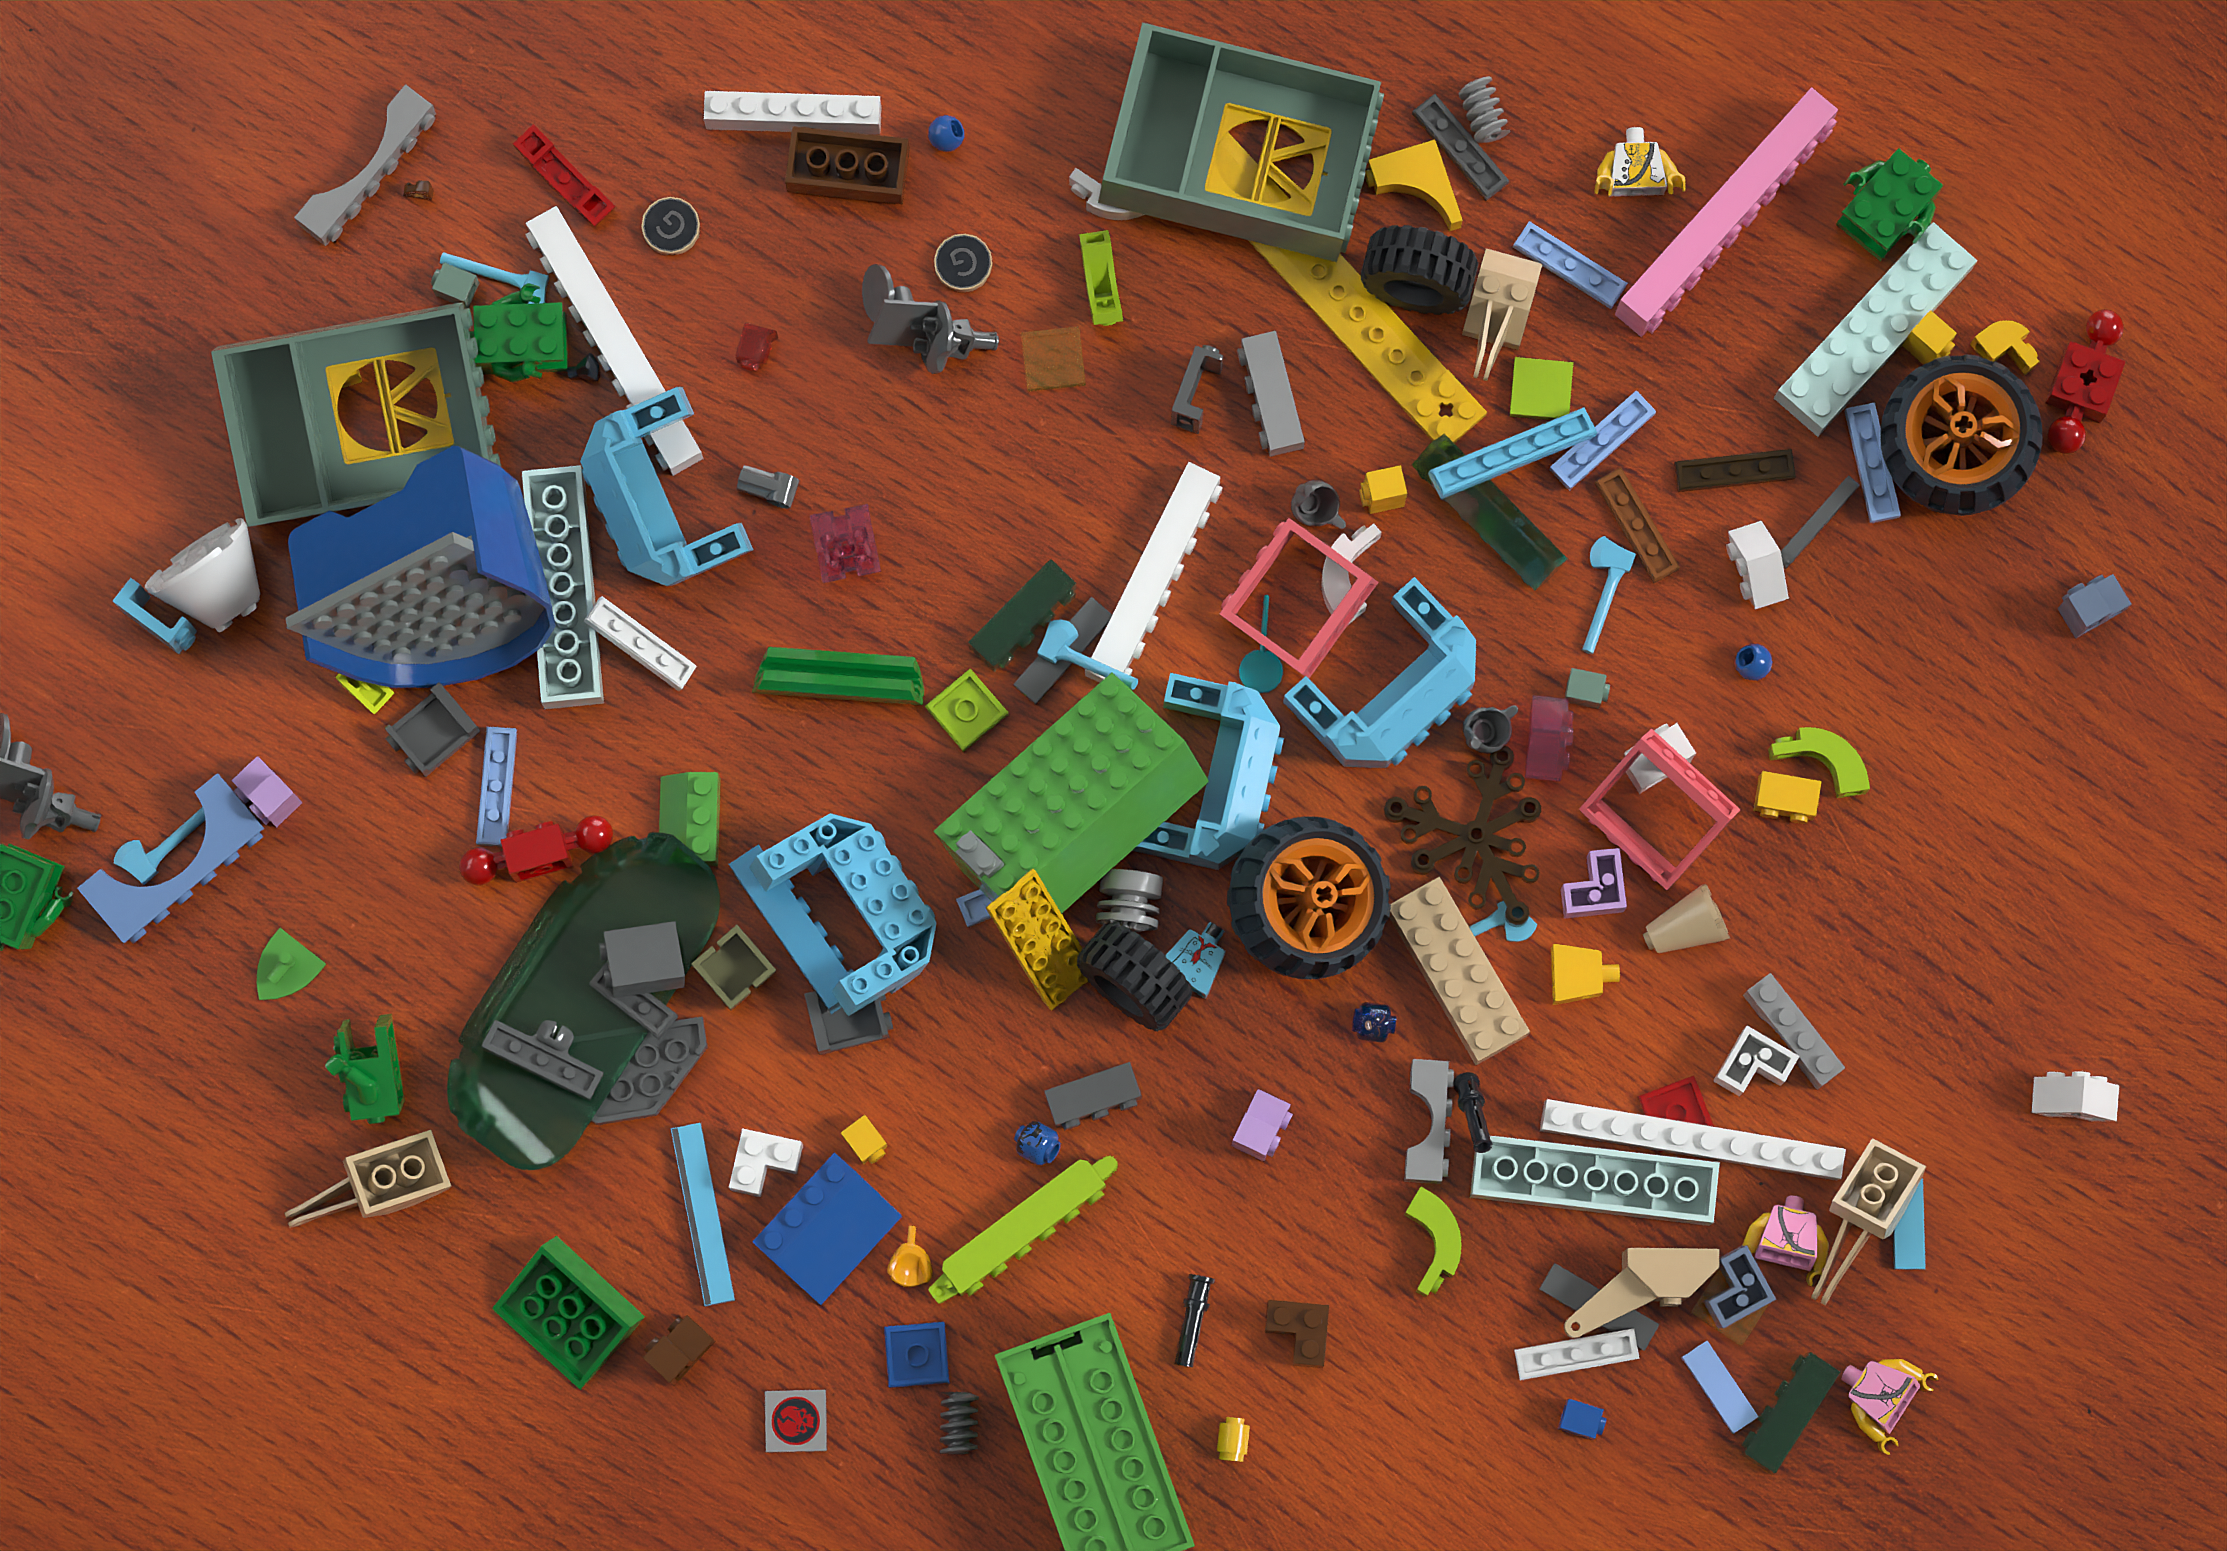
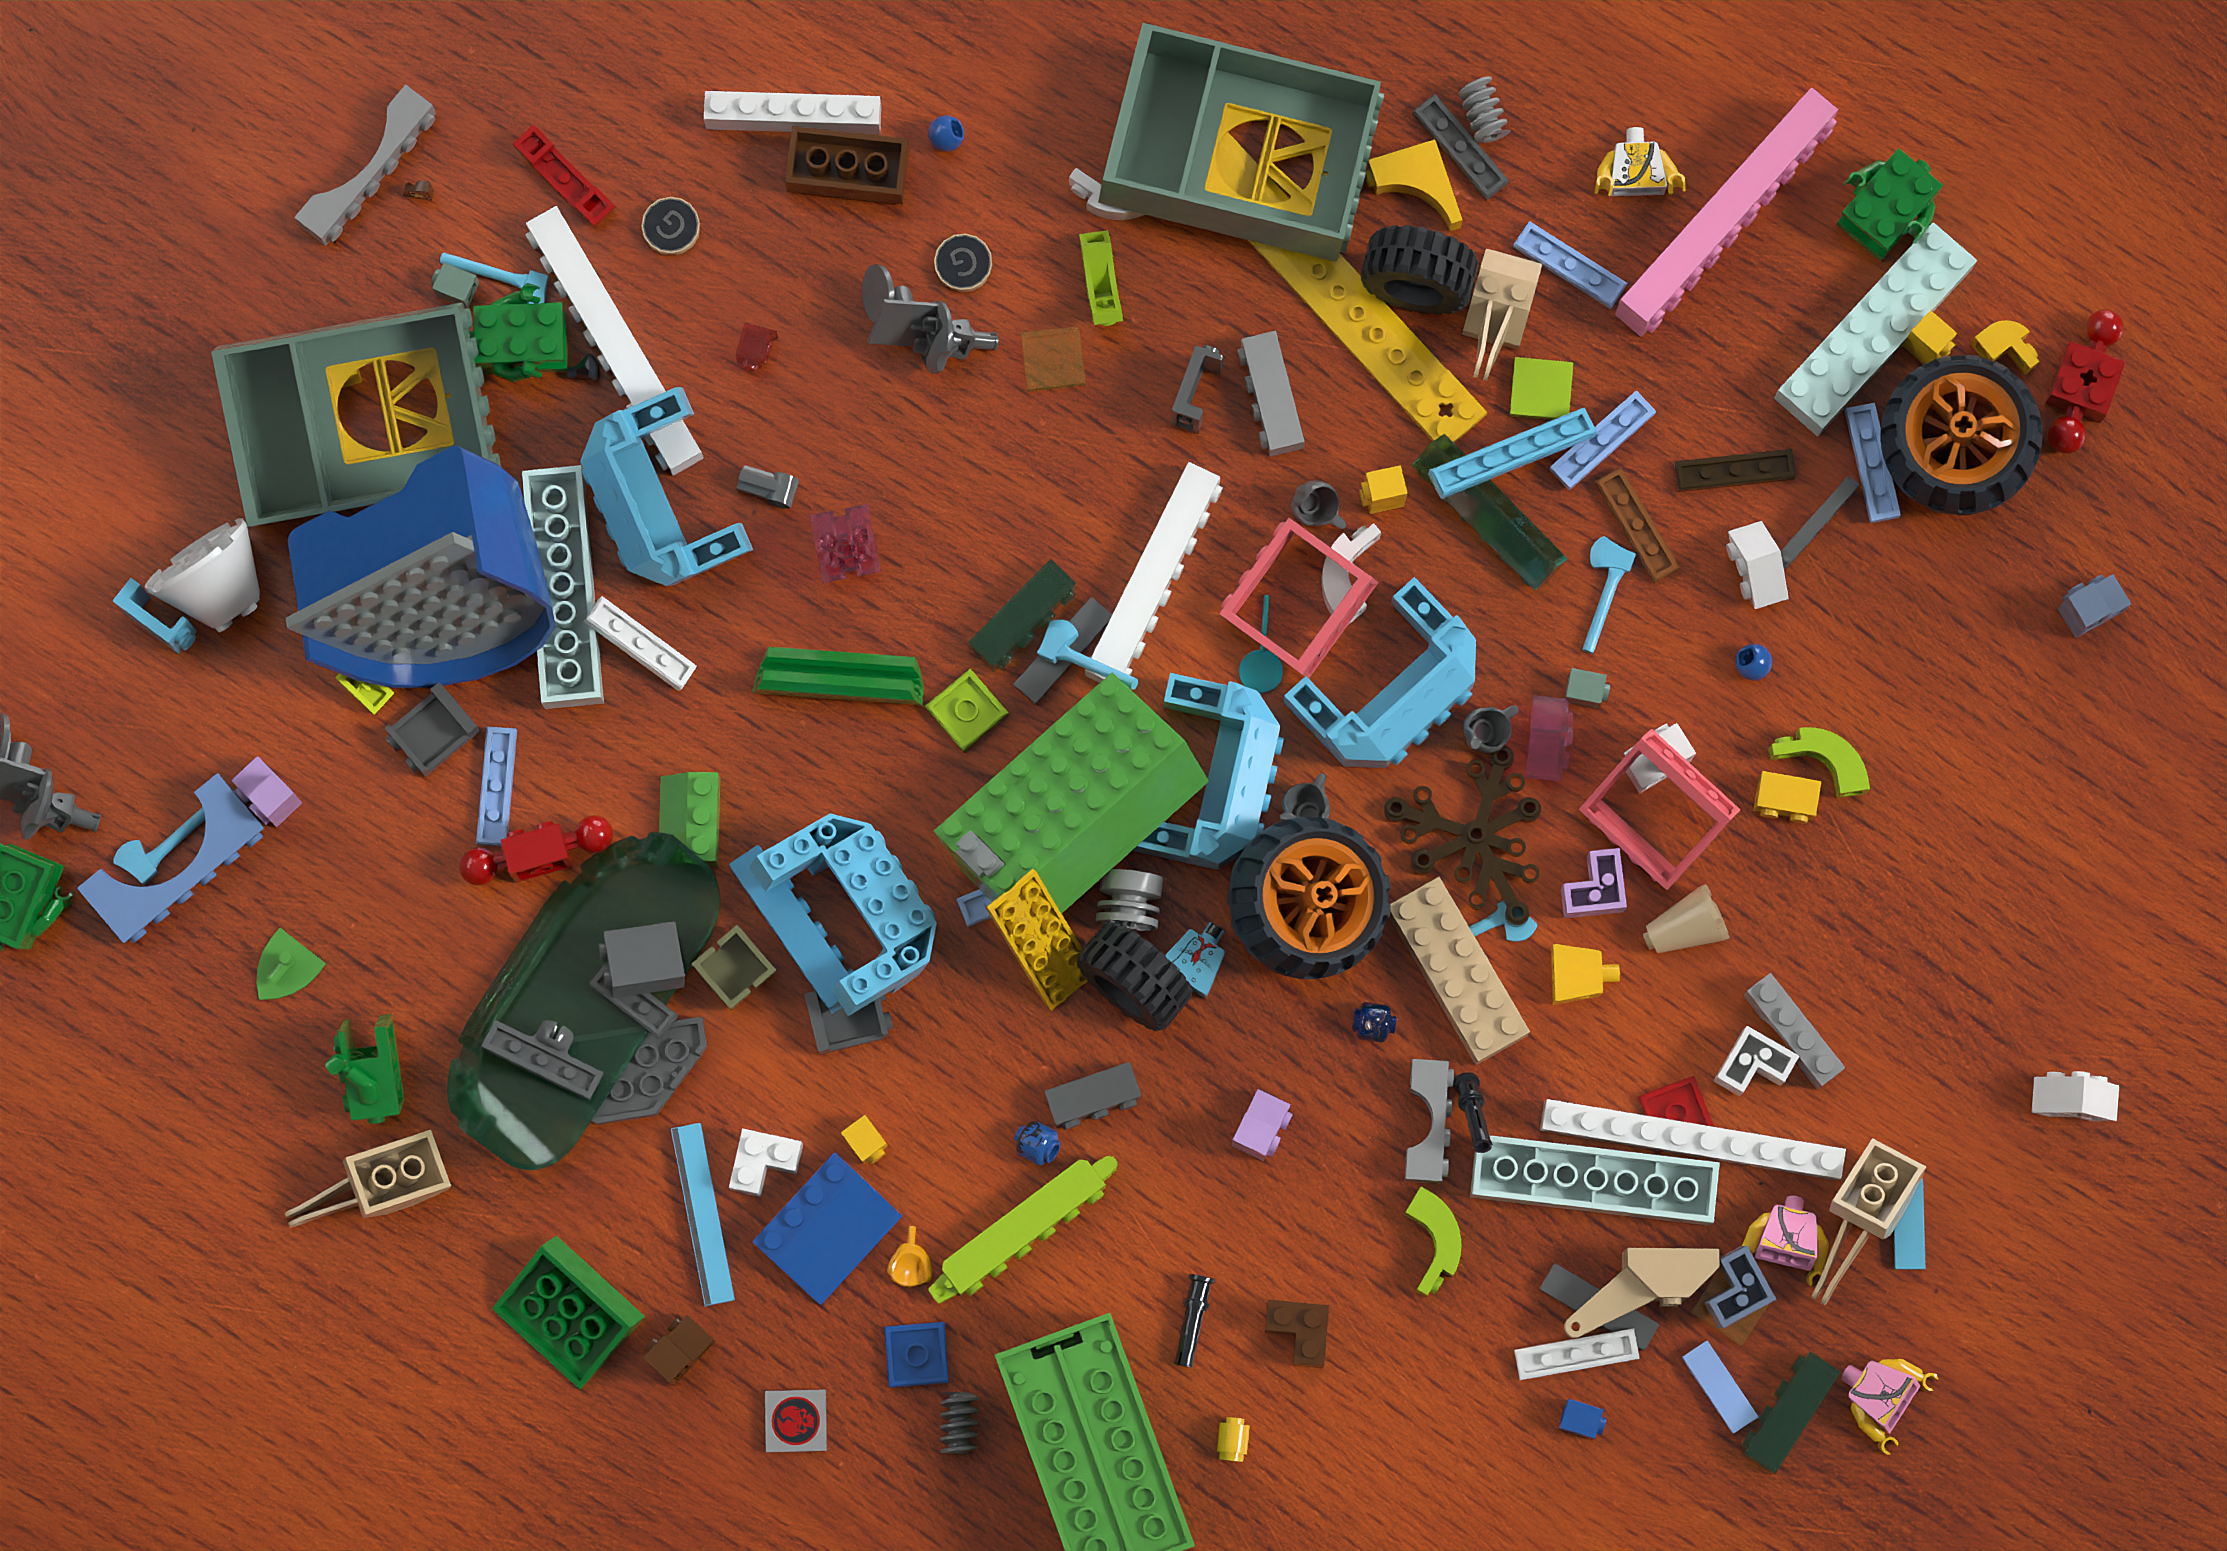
(1306, 800): none -> dark grey hair

